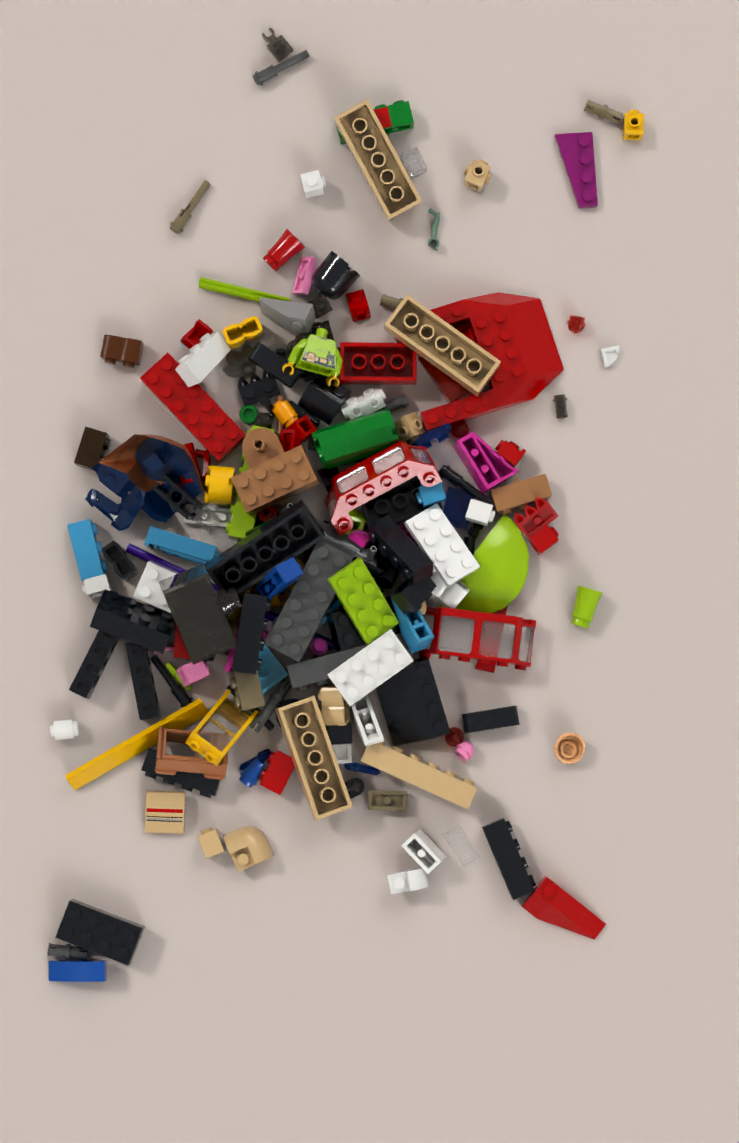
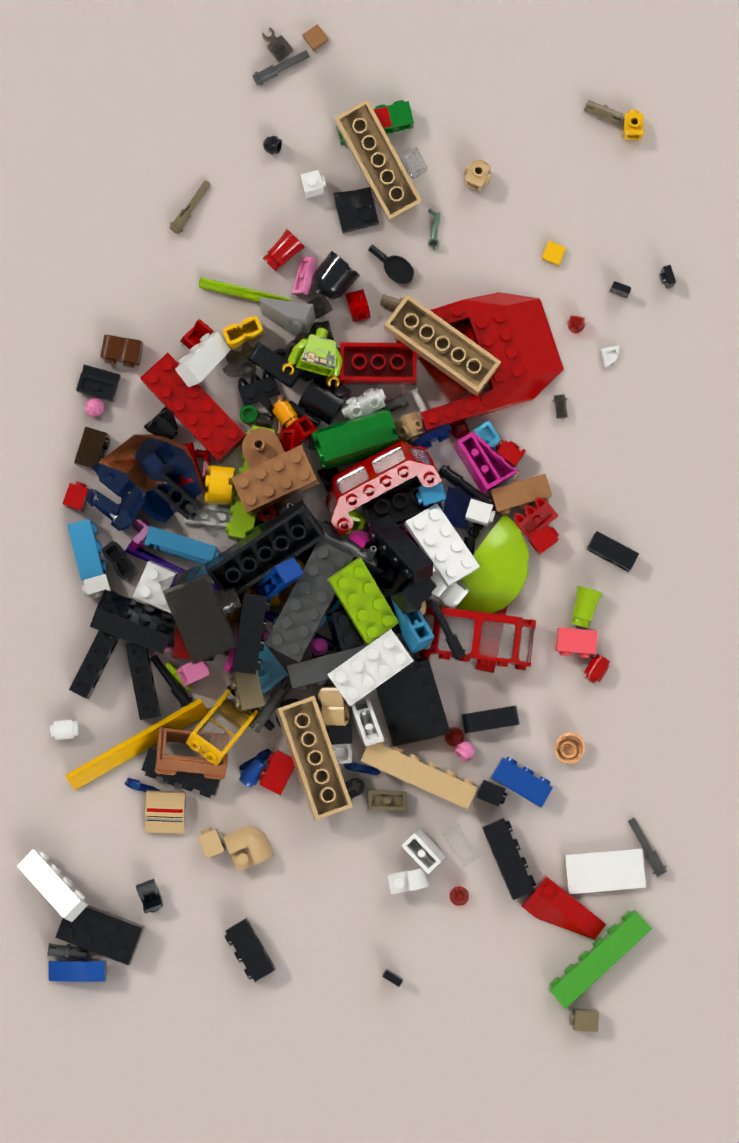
(52, 885): none -> white brick
(76, 496): none -> red brick
(94, 407): none -> bright pink plate
(98, 383): none -> black plate
(137, 785): none -> clear blue piece
(142, 528): none -> magenta bracket
(149, 896): none -> black bracket
(163, 424): none -> black brick
(249, 950): none -> black brick
(272, 145): none -> black plate
(315, 37): none -> medium nougat tile
(355, 209): none -> black plate
(392, 977): none -> black tile
(396, 267): none -> black piece
(419, 400): none -> white piece
(451, 640): none -> black pin
(459, 895): none -> clear red plate
(487, 433): none -> medium azure plate
(491, 793): none -> black brick
(522, 781): none -> blue brick
(553, 253): none -> yellow tile
(576, 641): none -> coral piece
(579, 163): magenta wing -> none
(584, 1020): none -> dark tan brick
(596, 669): none -> red brick
(599, 958): none -> bright green brick
(605, 871): none -> white tile
(612, 551): none -> black piece
(620, 289): none -> black tile
(652, 856): none -> dark grey pin
(667, 276): none -> black plate

